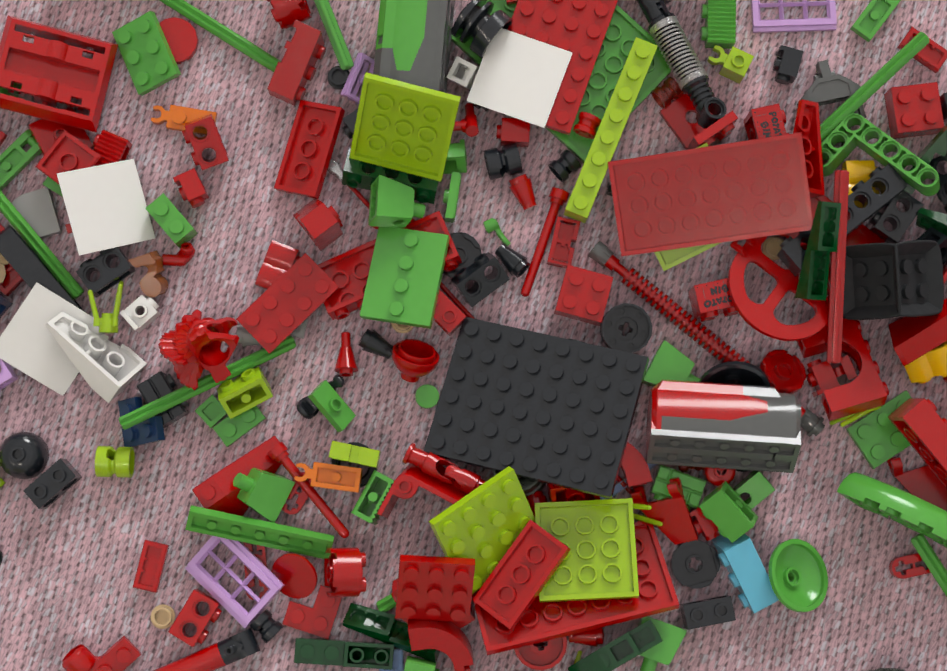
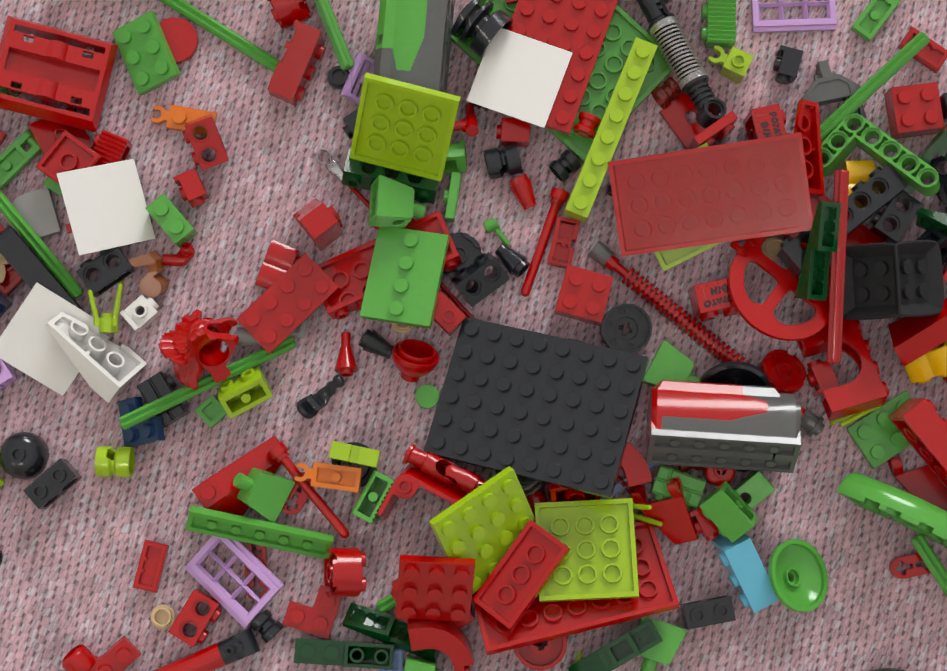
(233, 429): bright green plate -> none
(296, 575): red piece -> none
(309, 149): red plate -> none
(332, 406): bright green plate -> none
(465, 75): white brick -> none
(591, 638): red cone -> none
(682, 557): black plate -> none
(846, 368): red tile -> none

